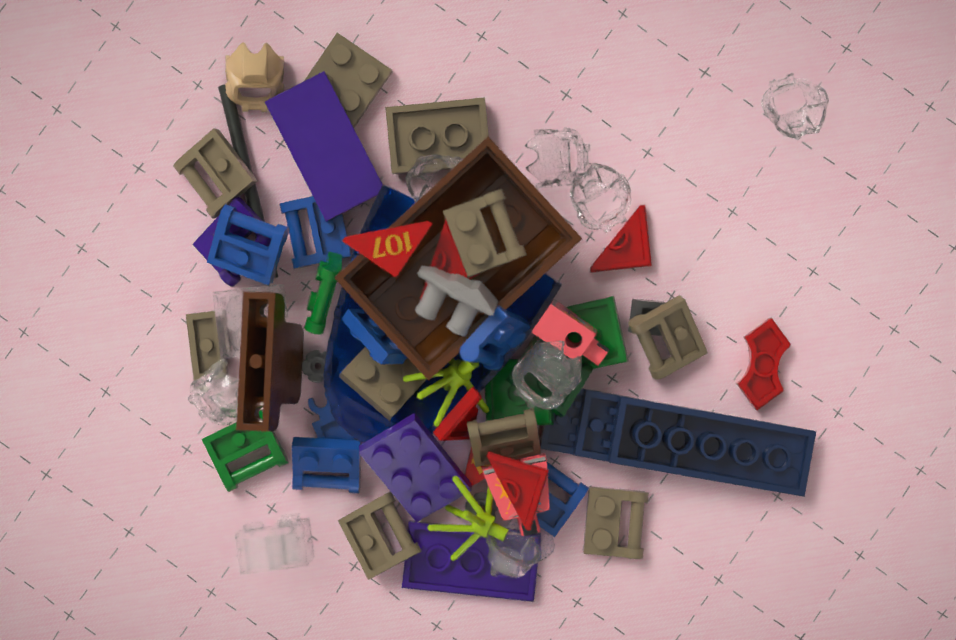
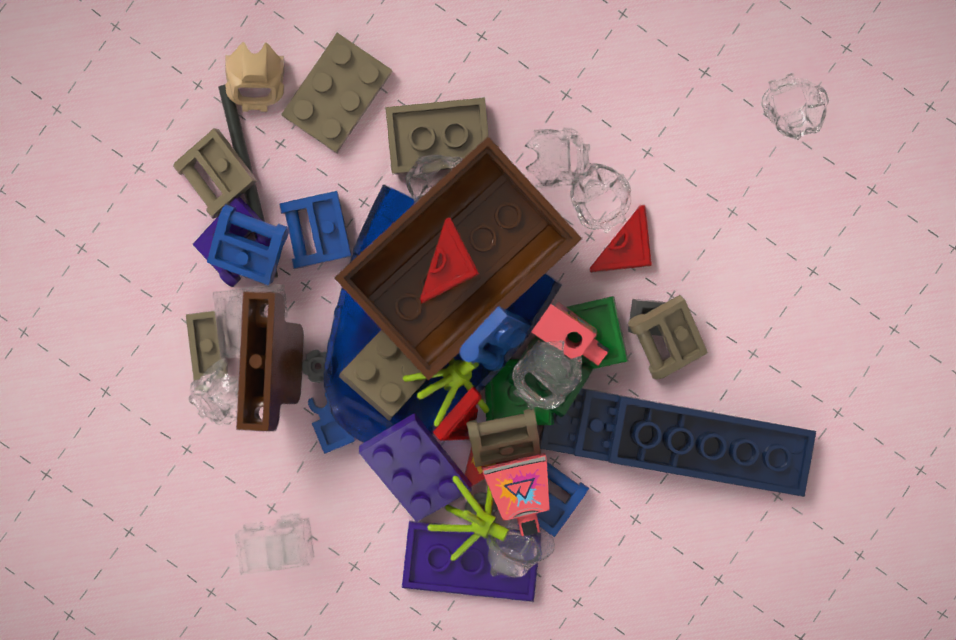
(232, 444): green plate -> none
(320, 301): green plate -> none
(325, 146): dark purple tile -> none
(326, 456): blue plate -> none
(370, 541): dark tan plate -> none
(375, 340): blue plate -> none
(391, 246): red tile -> none
(470, 293): light grey connector -> none
(473, 236): dark tan plate -> none
(521, 483): red tile -> none
(604, 522): dark tan plate -> none
(761, 378): red tile -> none

